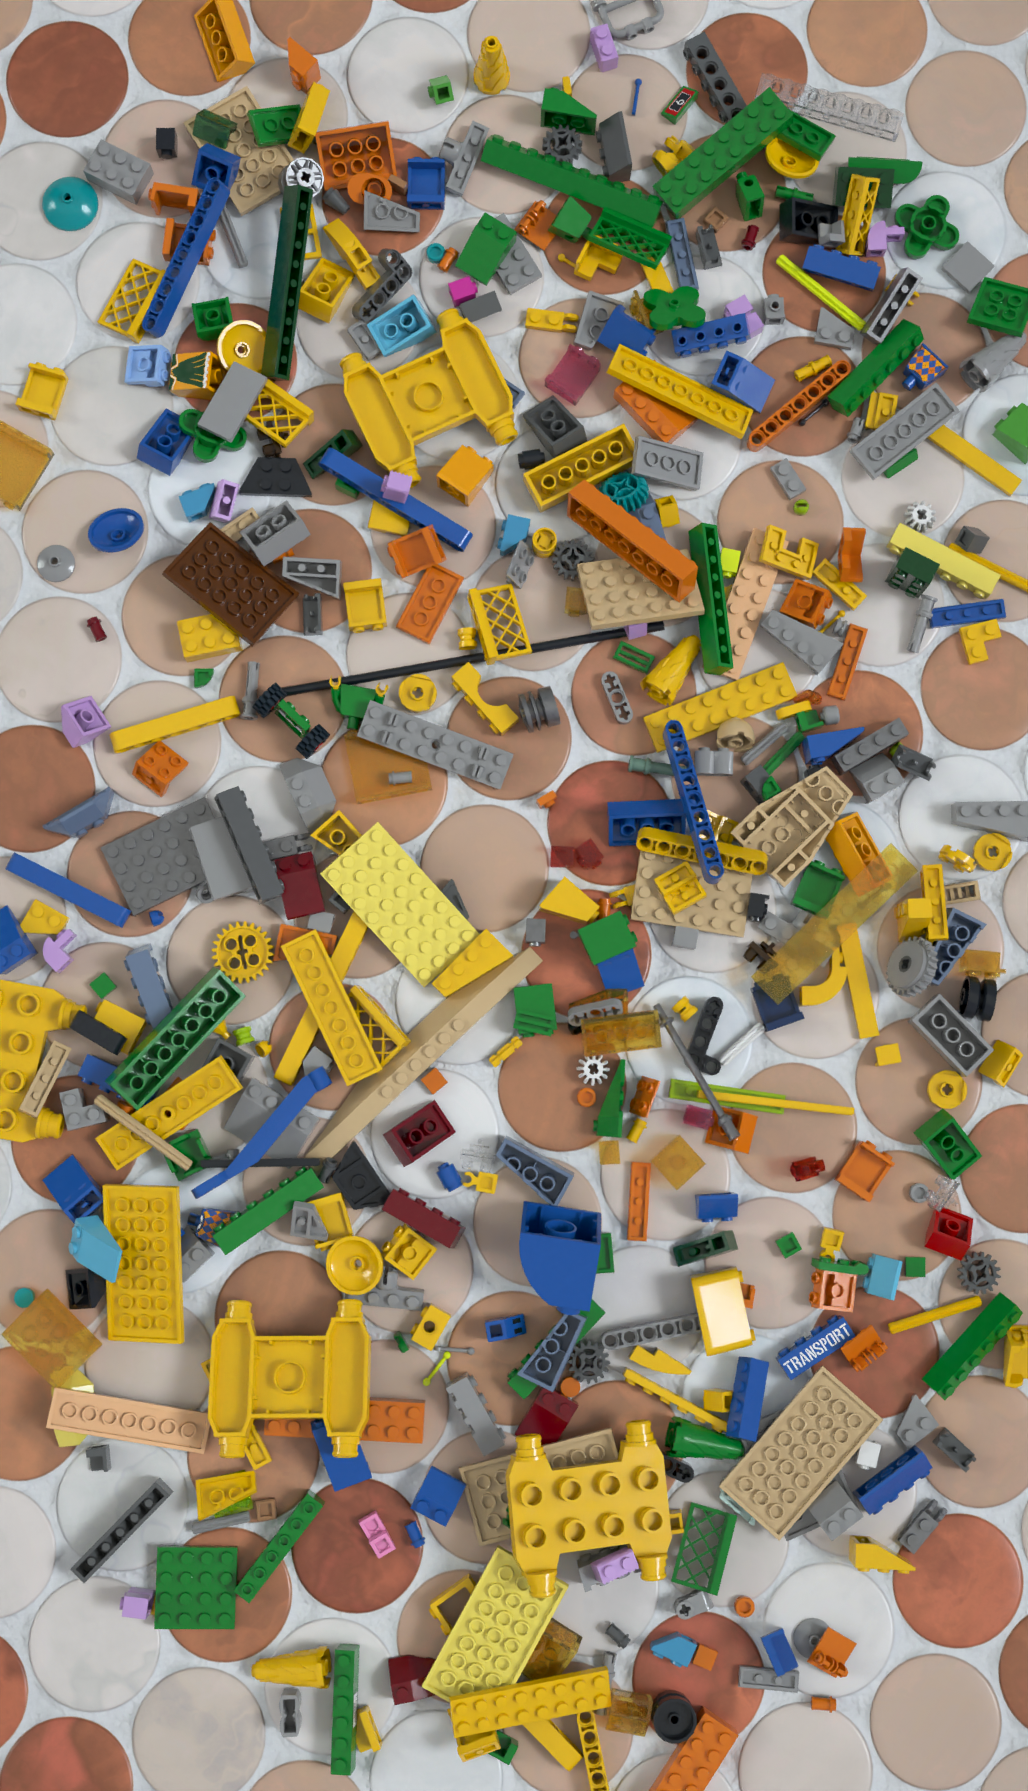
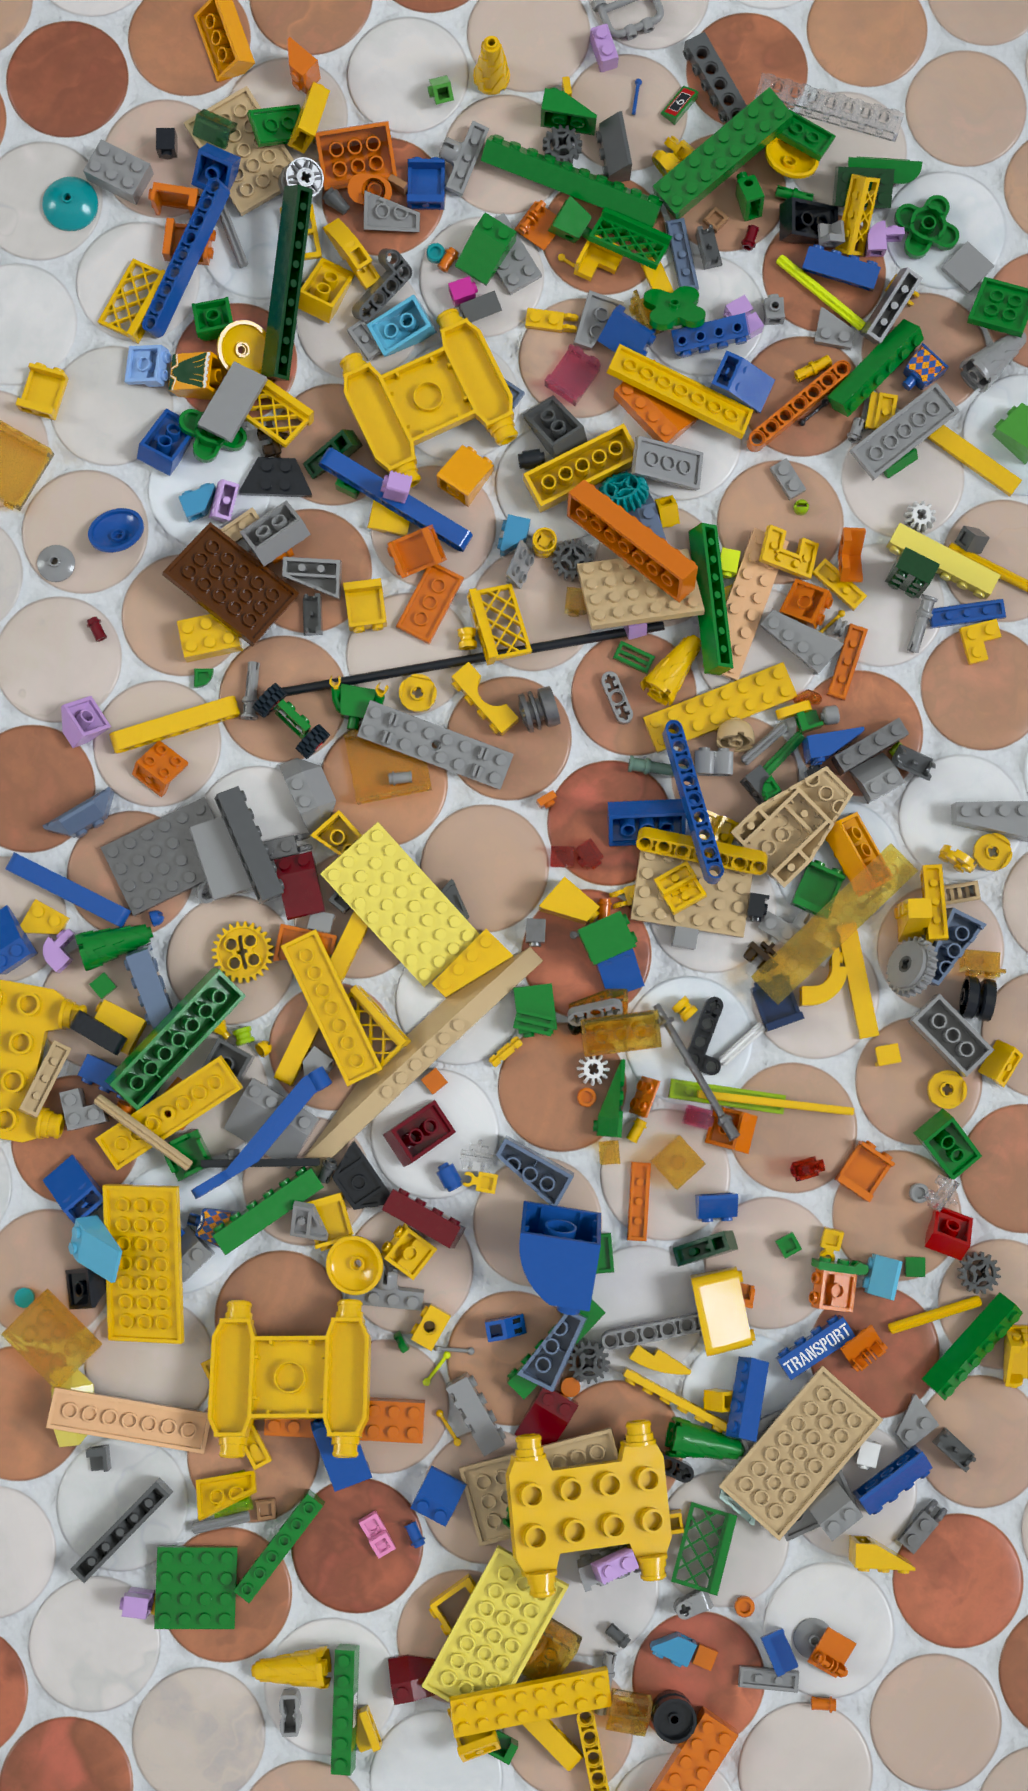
(109, 943): none -> green cone
(457, 1441): none -> yellow hinge

